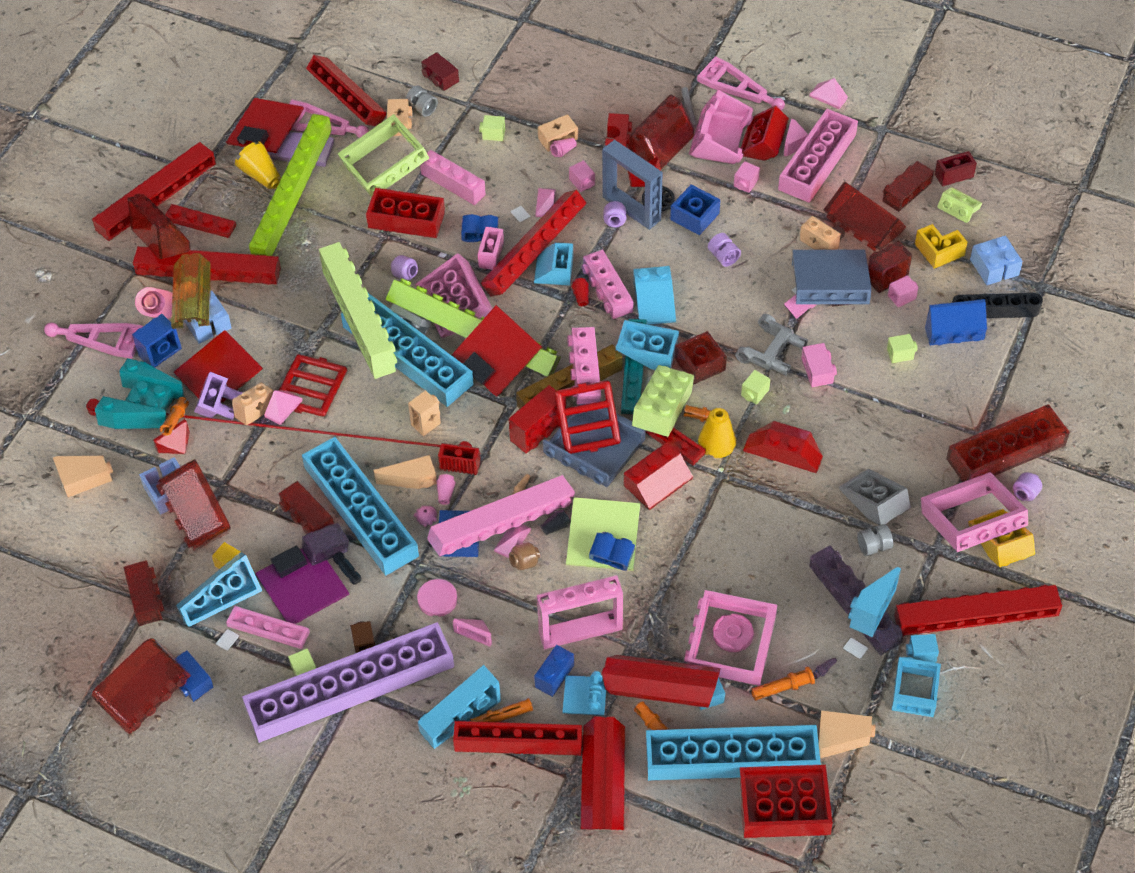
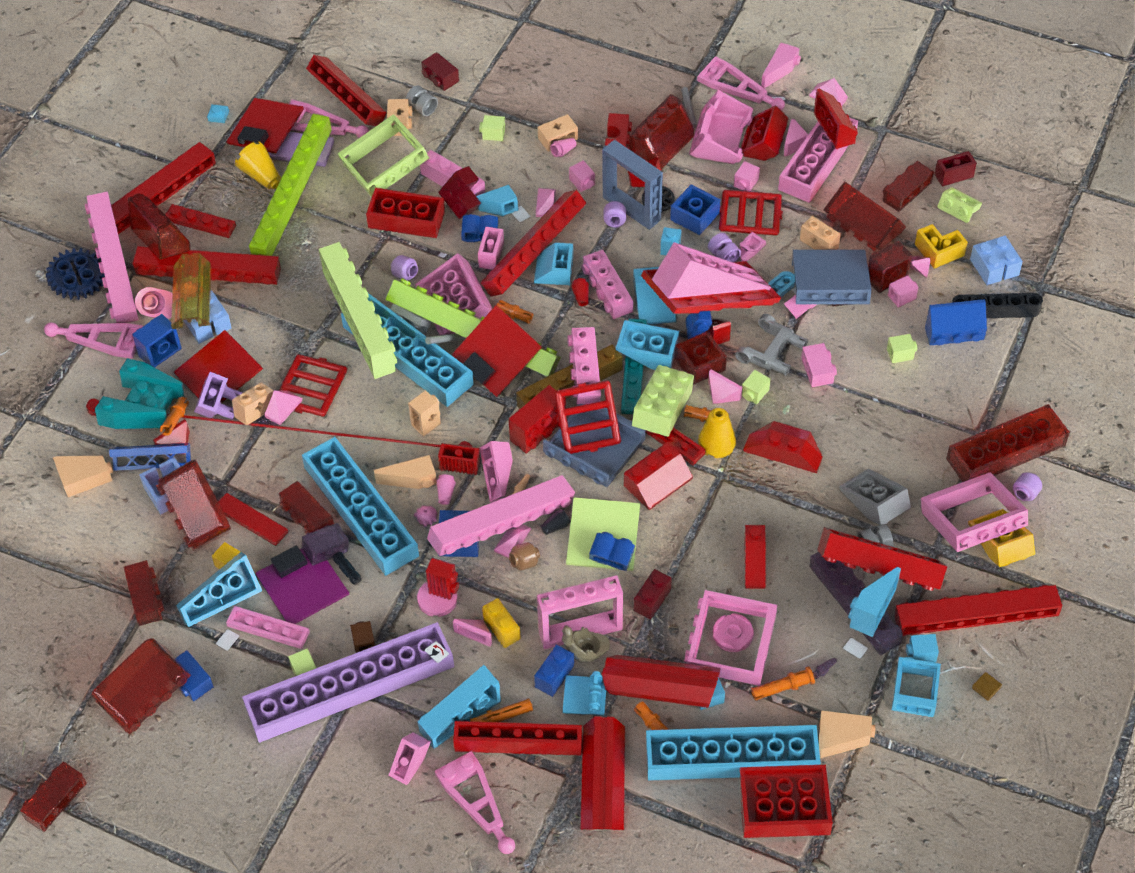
(53, 796): none -> clear red brick
(61, 274): none -> dark blue gear
(112, 258): none -> bright pink brick
(148, 450): none -> fence
(218, 113): none -> medium azure plate
(252, 519): none -> red tile
(409, 757): none -> bright pink slope
(437, 652): none -> white sticker
(441, 578): none -> red brick
(443, 338): none -> light grey bar
(458, 192): none -> dark red brick
(461, 770): none -> bright pink plate
(497, 466): none -> bright pink slope
(498, 201): none -> medium azure slope
(501, 623): none -> yellow brick
(515, 312): none -> orange pin
(585, 644): none -> dark tan piece
(652, 594): none -> dark red brick
(669, 236): none -> medium azure brick
(698, 323): none -> blue brick
(702, 282): none -> bright pink piece
(720, 330): none -> red slope
(723, 389): none -> bright pink slope
(751, 246): none -> bright pink slope
(755, 556): none -> red slope
(758, 229): none -> red bar
(779, 284): none -> medium azure plate
(781, 64): none -> bright pink slope
(834, 120): none -> red slope
(882, 558): none -> red brick
(920, 264): none -> bright pink slope
(986, 686): none -> pearl gold tile

